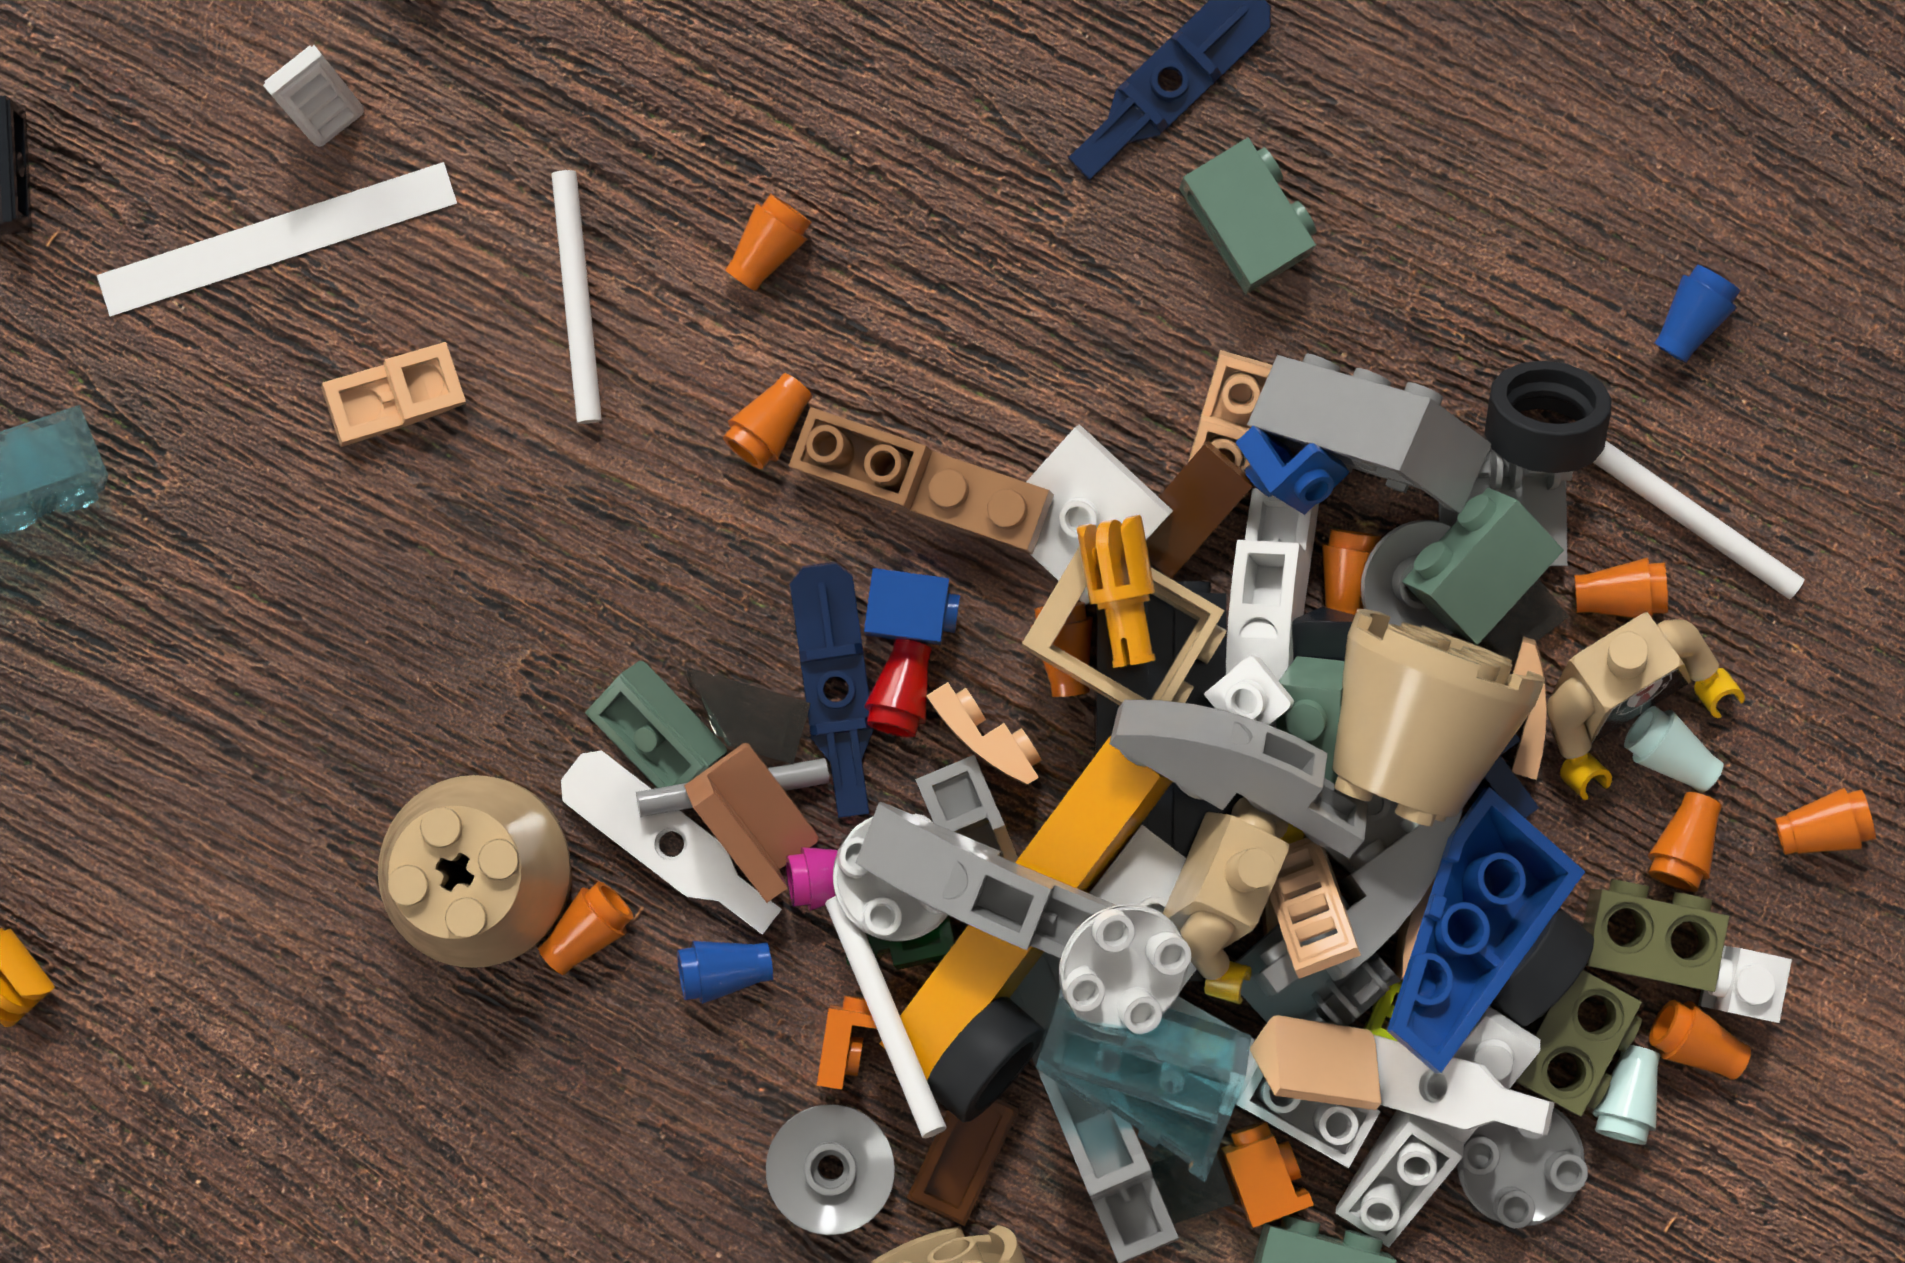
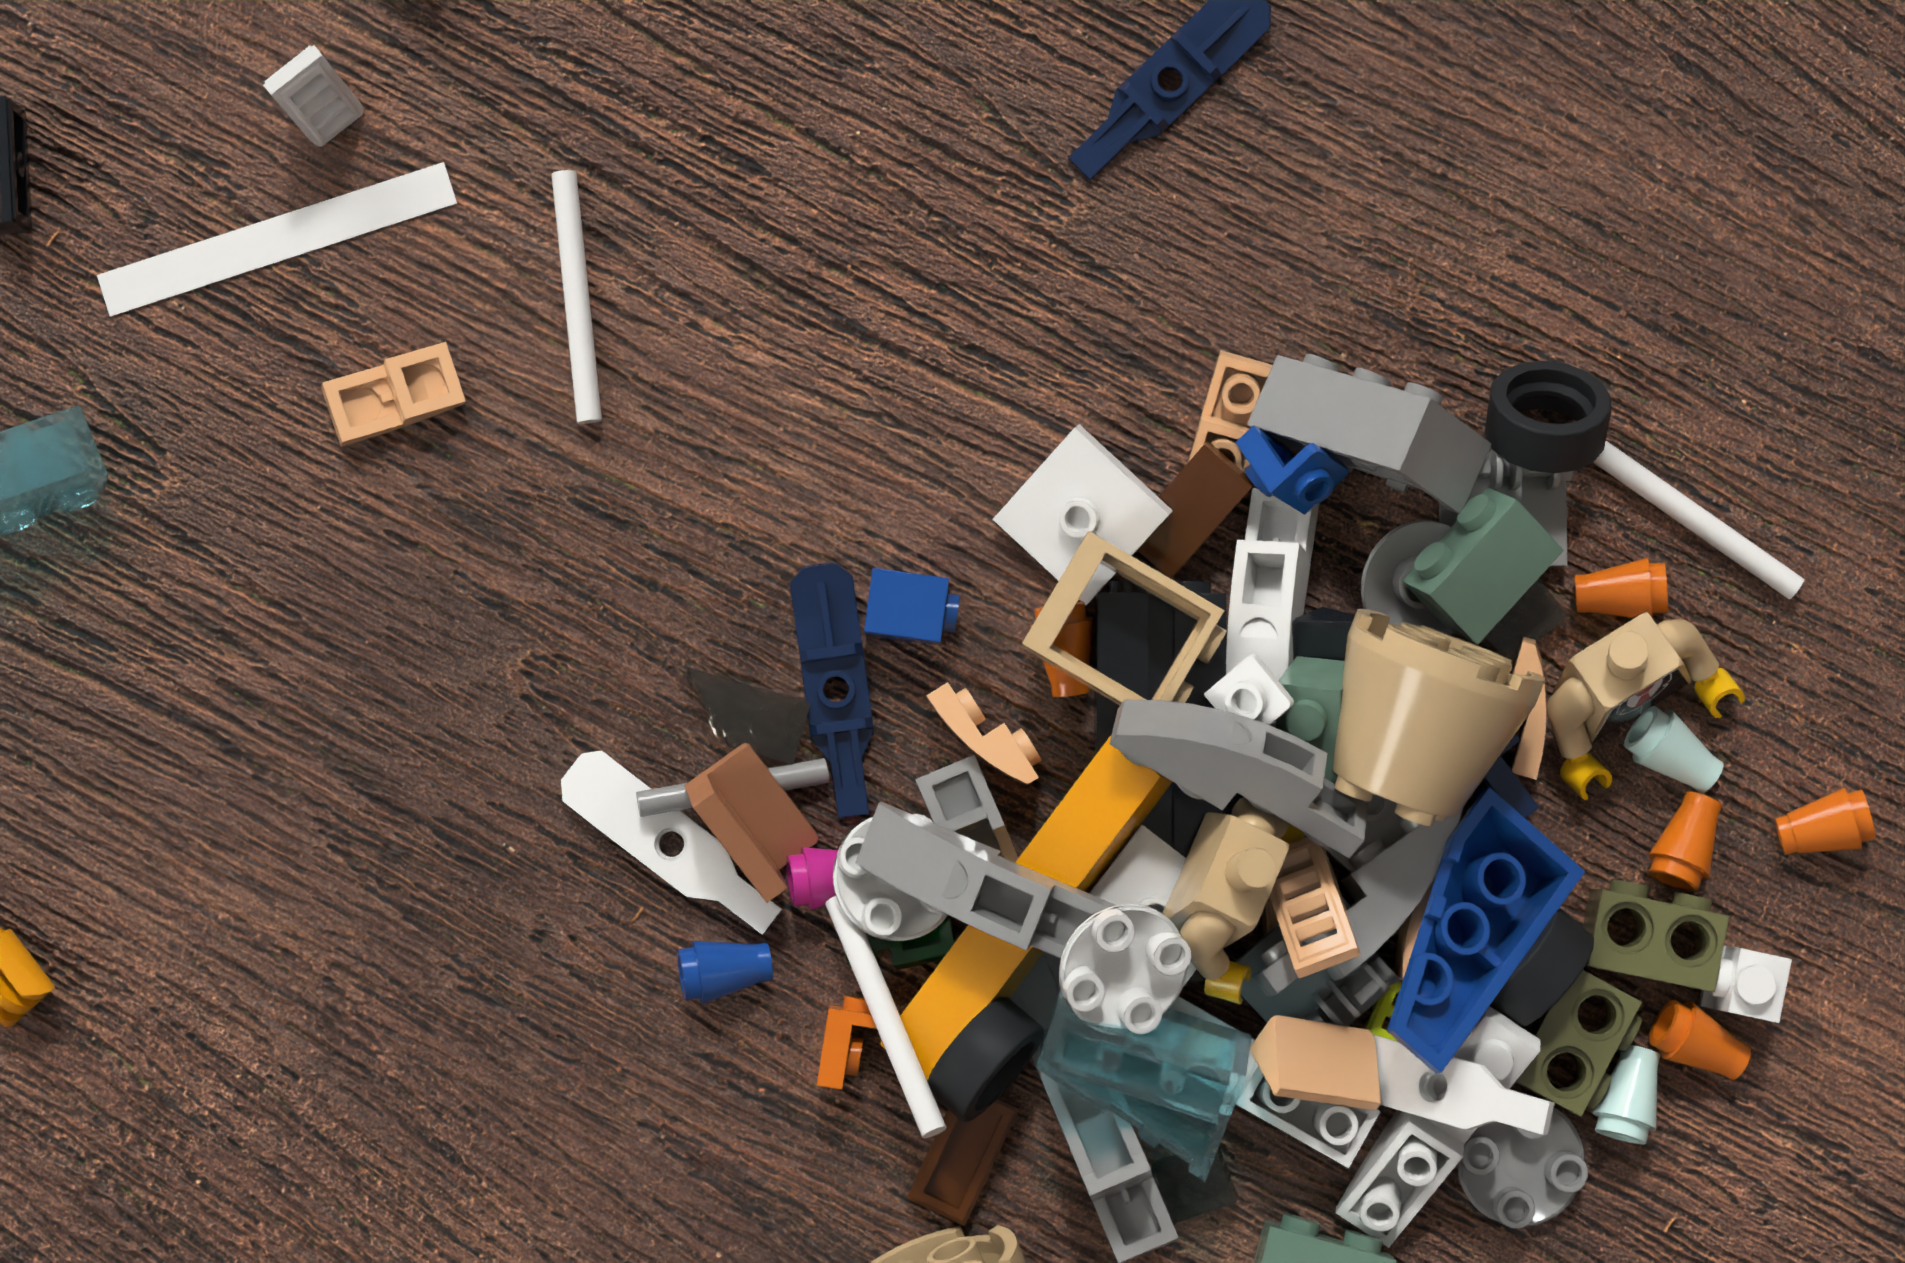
(516, 864): tan cone -> none
(587, 926): orange cone -> none
(655, 728): sand green slope -> none
(766, 423): orange cone -> none
(768, 240): orange cone -> none
(825, 1203): light grey dish -> none
(900, 692): red cone -> none
(921, 481): medium nougat slope -> none
(1120, 583): light orange arm -> none
(1249, 214): sand green brick -> none
(1264, 1174): orange brick -> none
(1343, 568): orange cone -> none
(1696, 312): blue cone -> none

